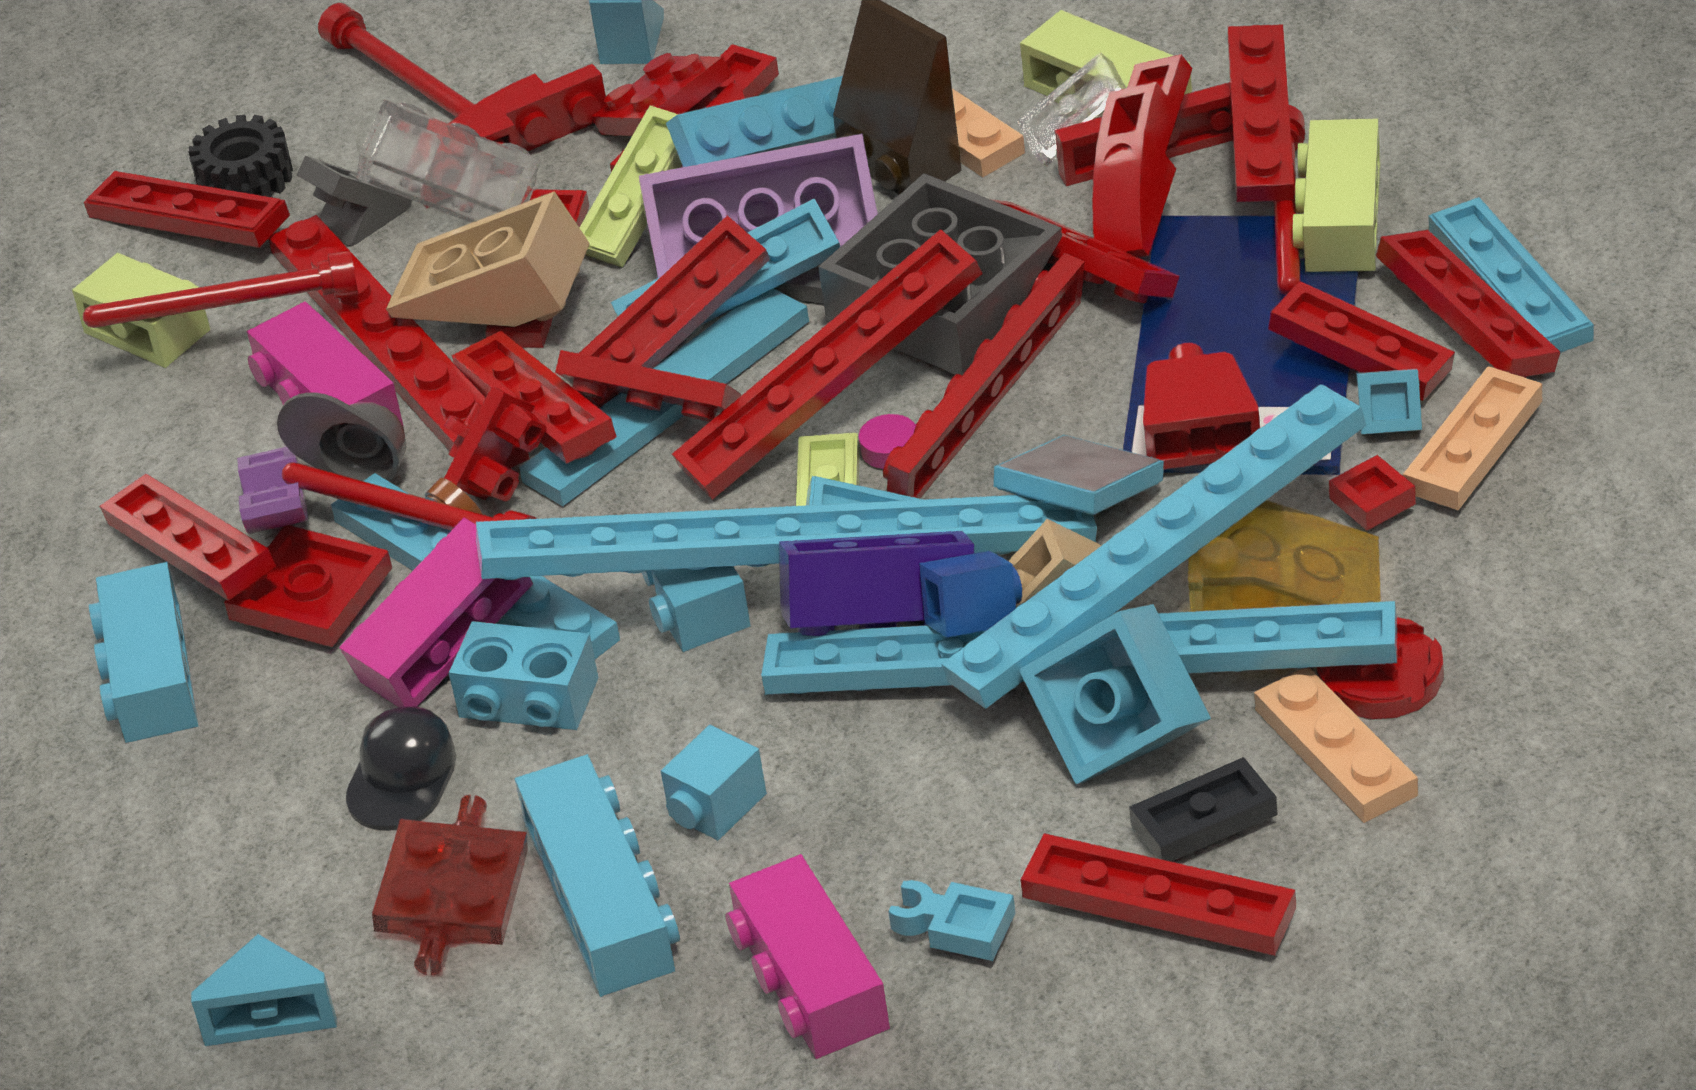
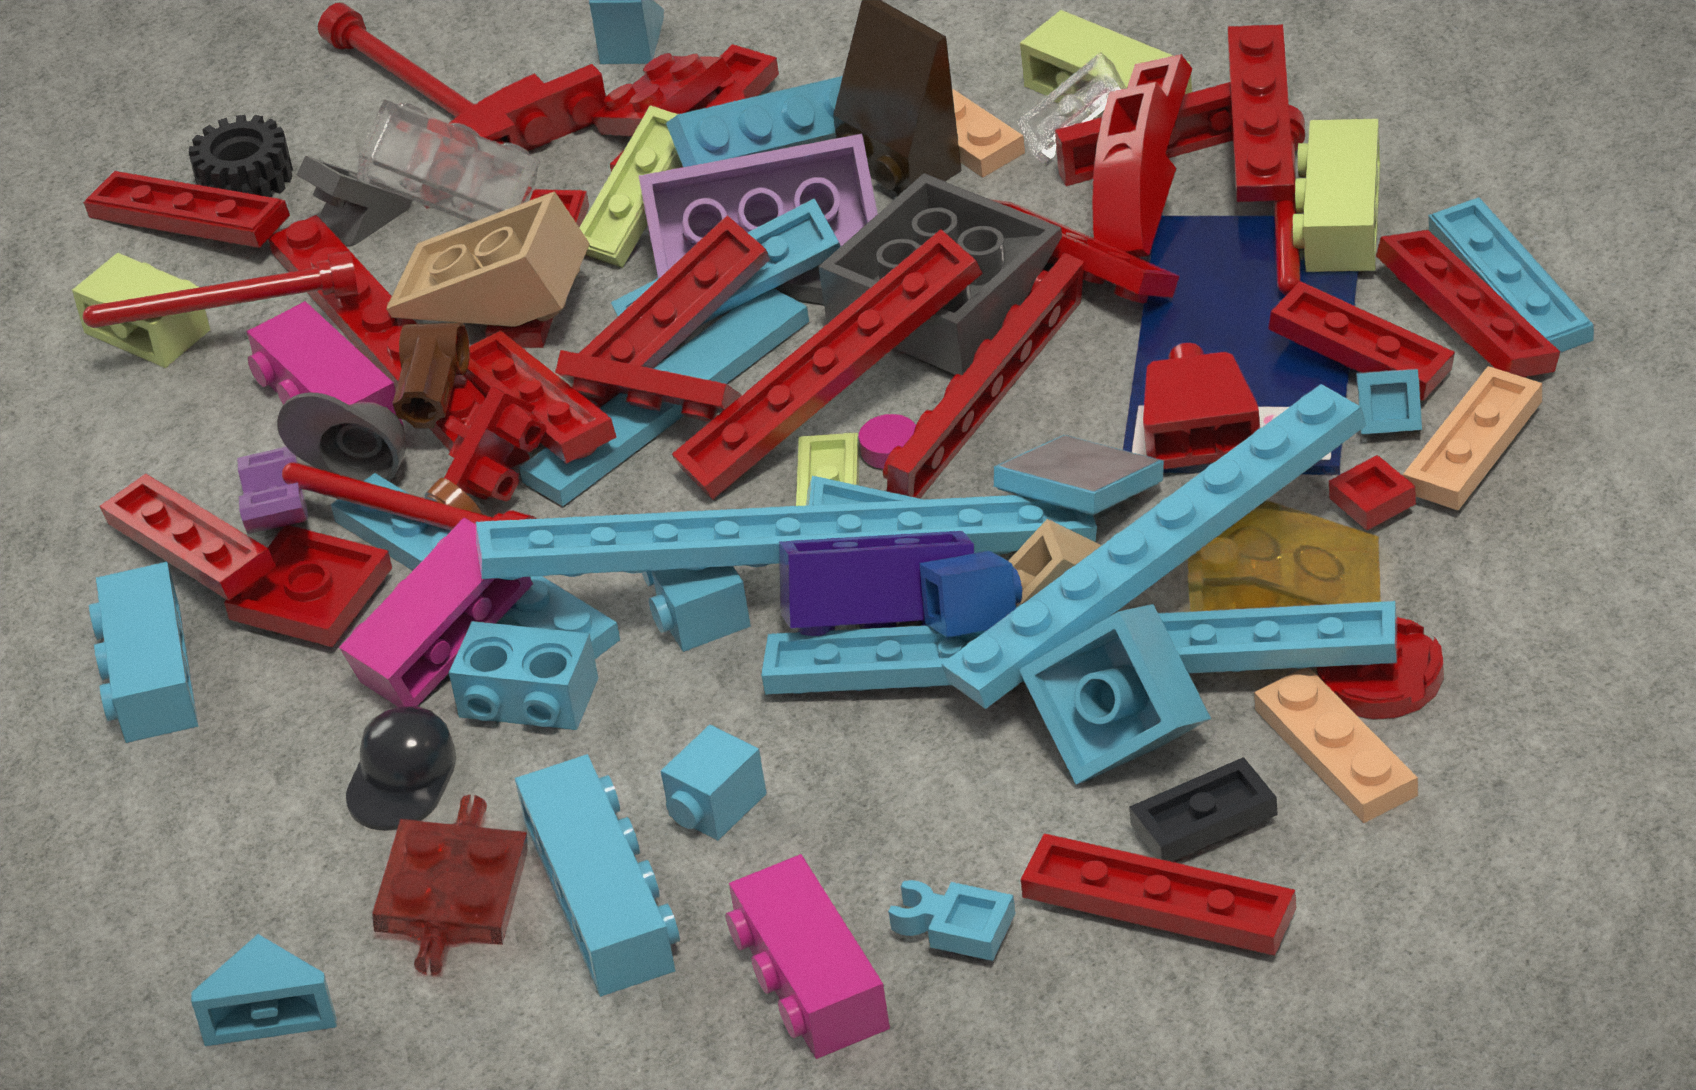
(429, 362): none -> reddish brown piece

